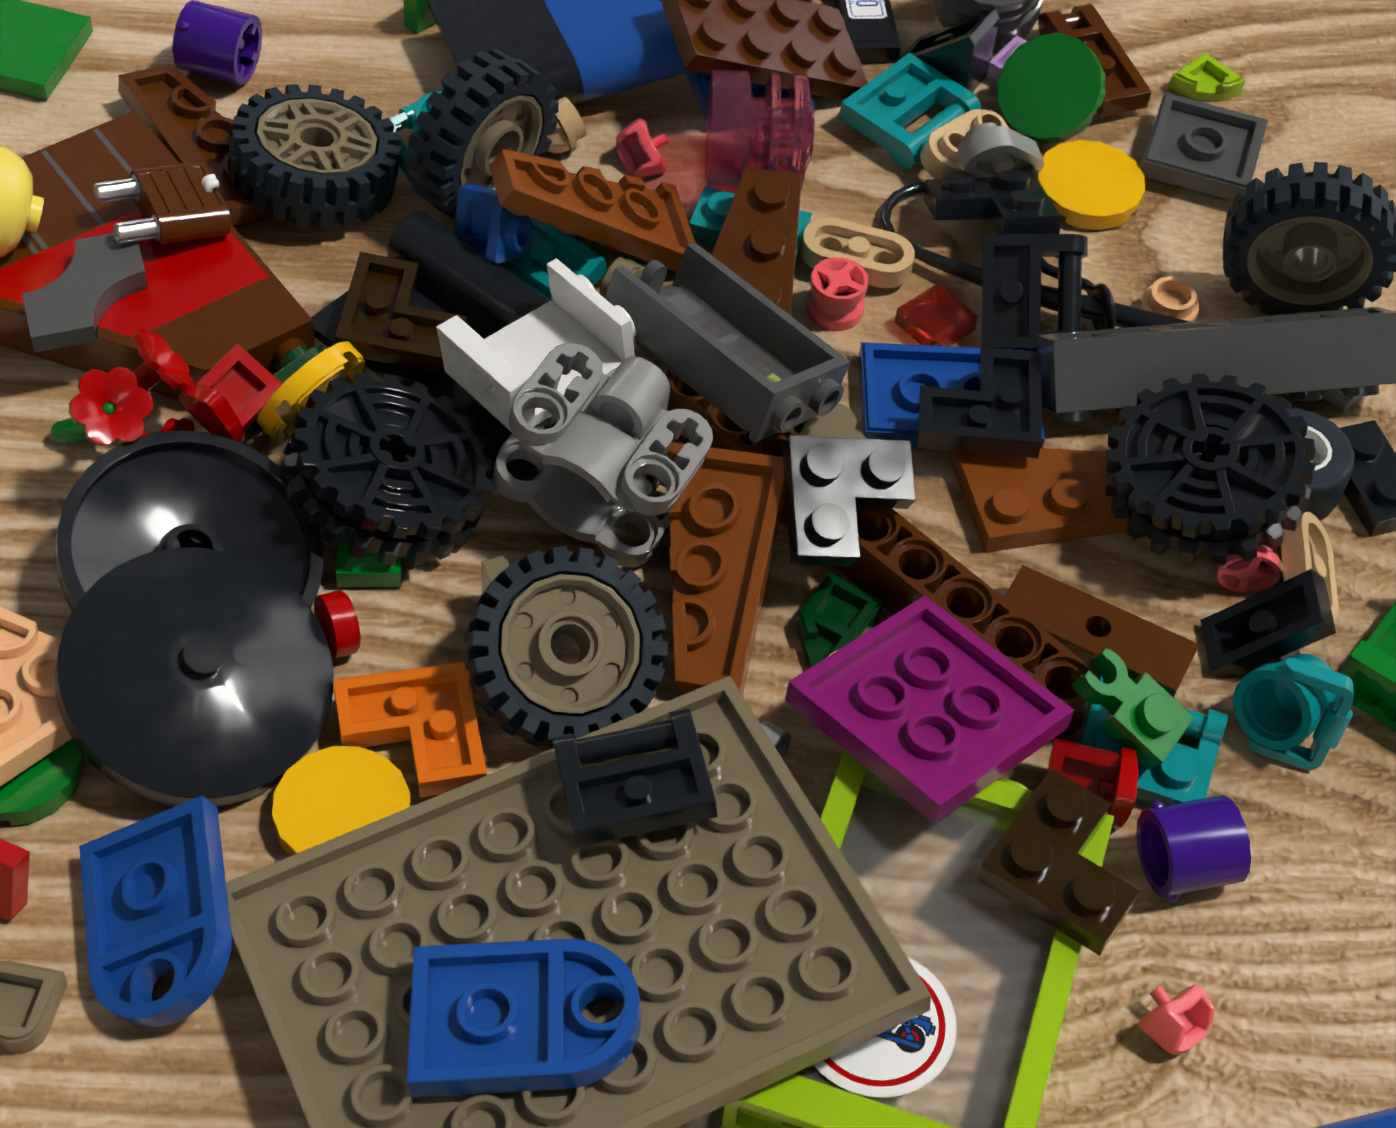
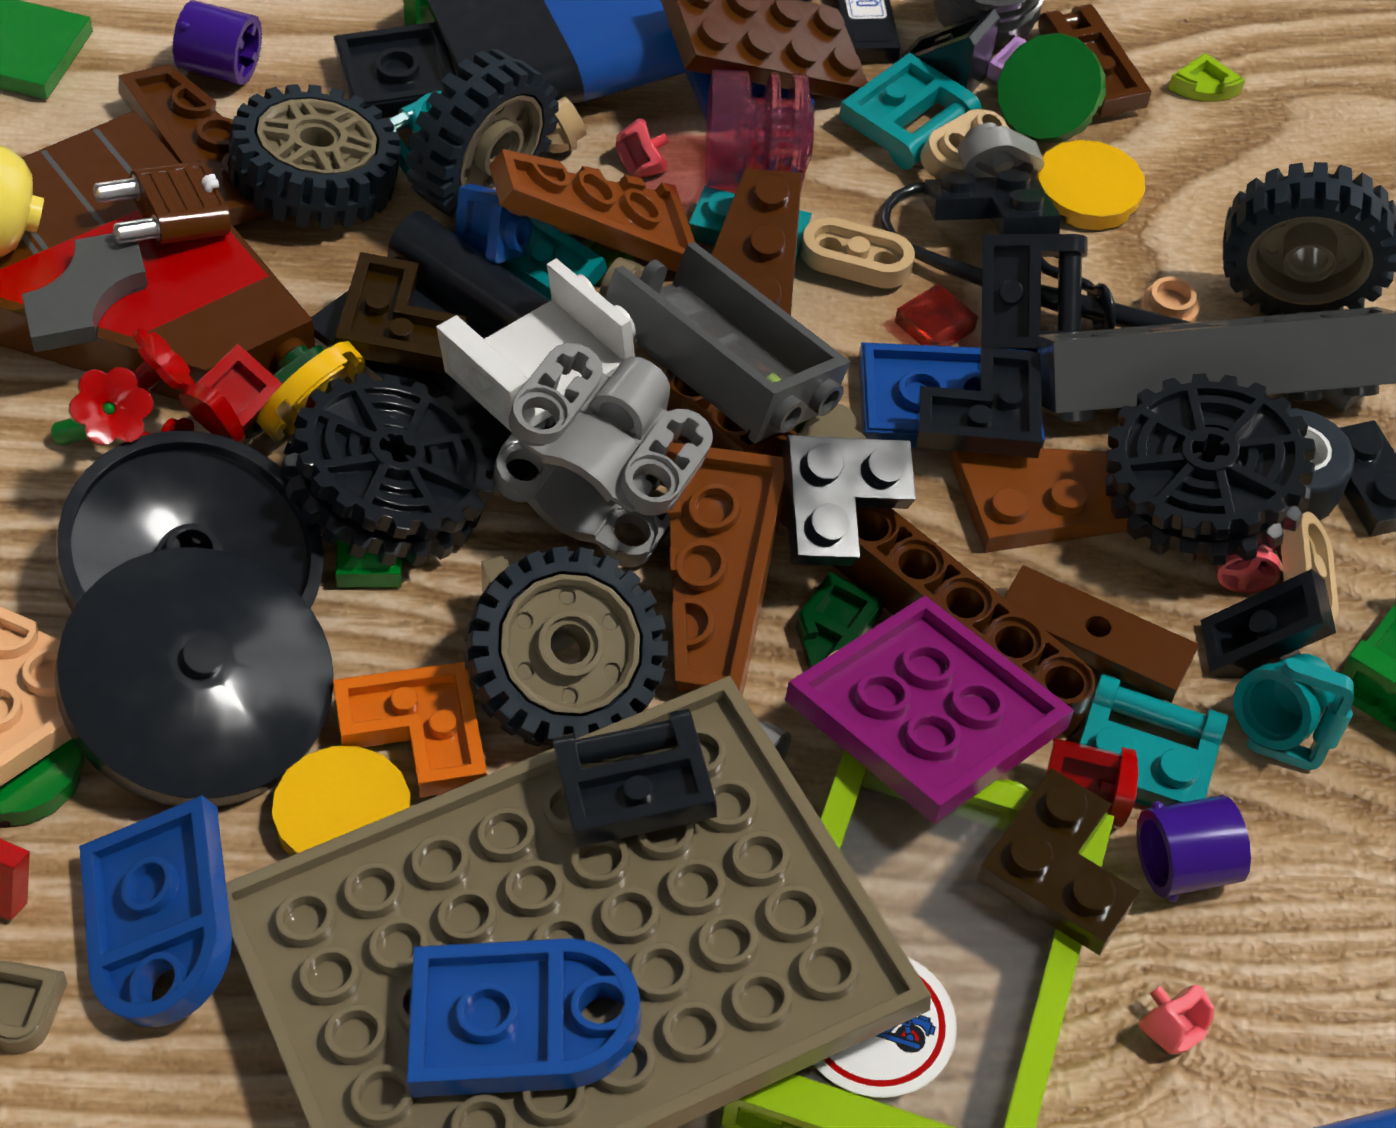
(338, 623): red tile -> none
(393, 65): none -> black plate
(837, 294): coral wheel -> none
(1139, 709): green plate -> none
(1203, 147): dark grey plate -> none

